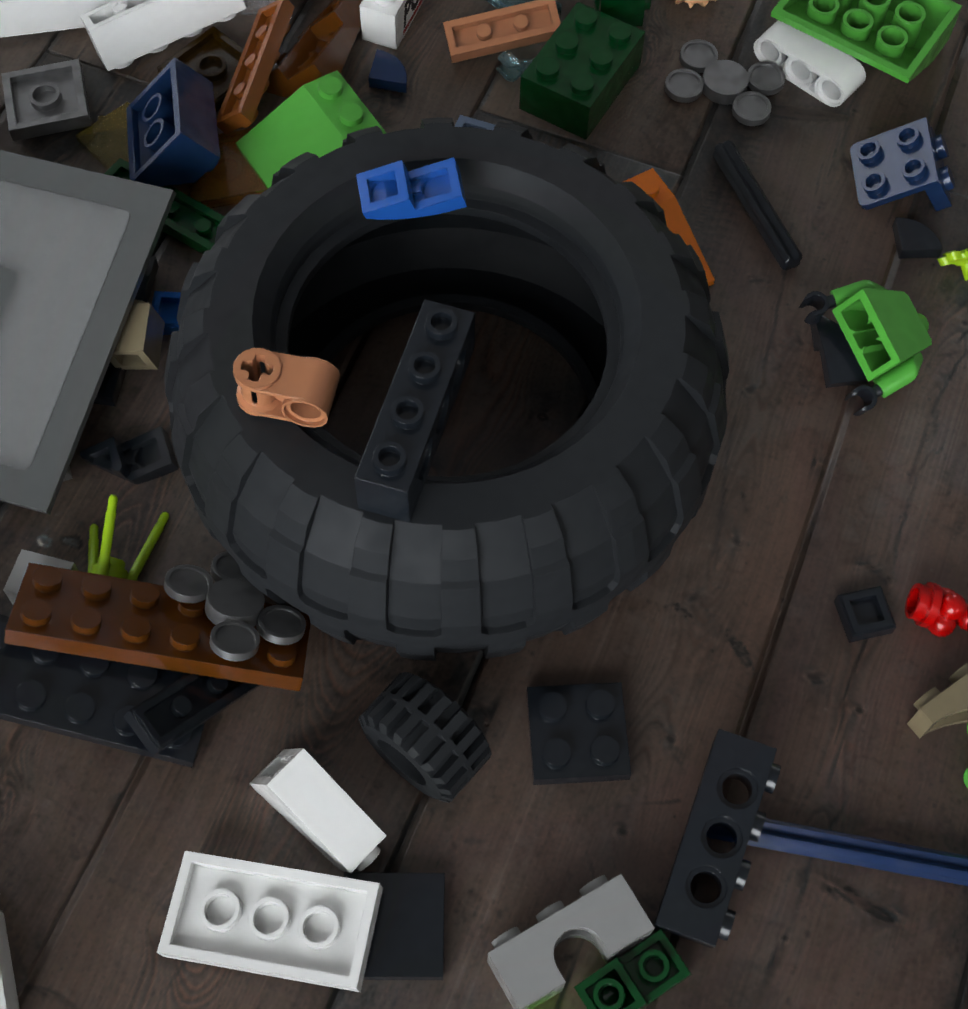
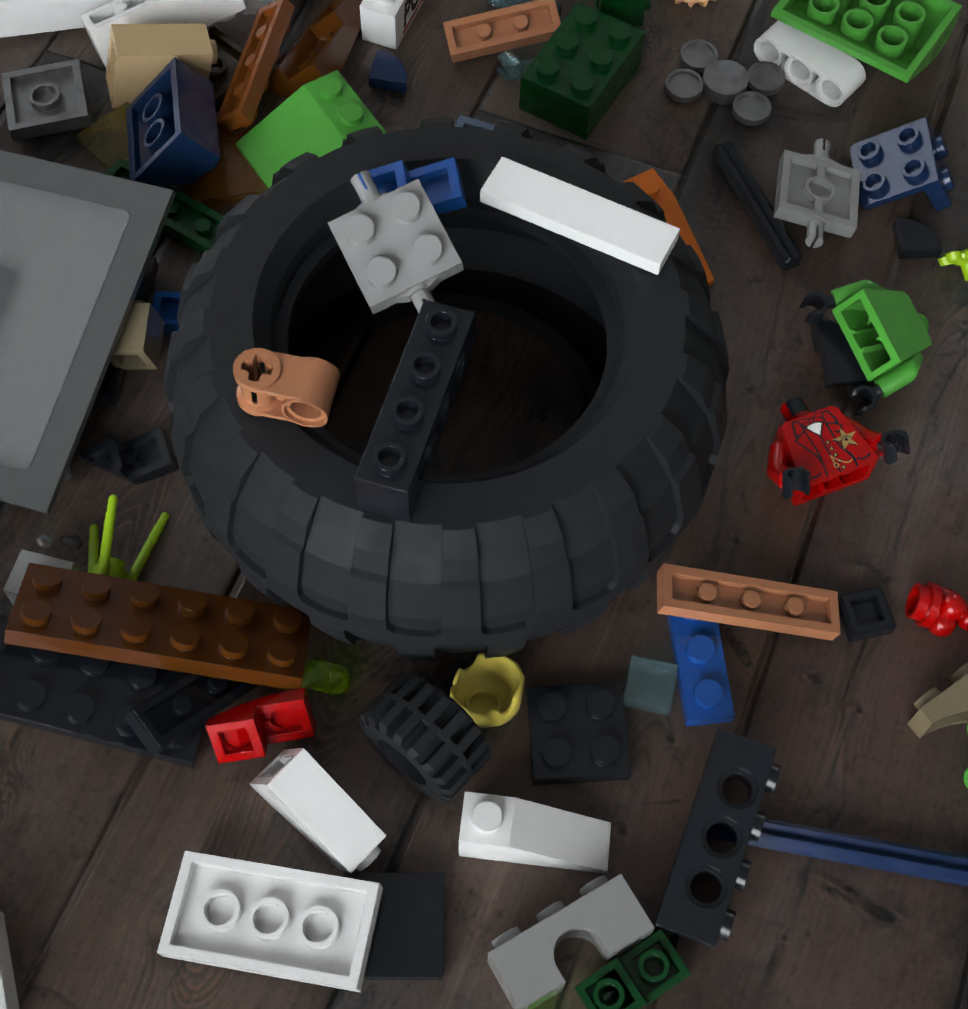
(144, 50): none -> tan slope
(234, 608): flat silver piece -> none
(251, 726): none -> red slope
(325, 677): none -> clear neon green arm
(395, 244): none -> light grey plate
(489, 690): none -> light yellow hair
(532, 834): none -> white slope
(579, 215): none -> white tile
(650, 685): none -> clear light blue tile
(701, 671): none -> blue plate
(747, 602): none -> nougat plate
(817, 193): none -> light grey plate
(826, 451): none -> red torso

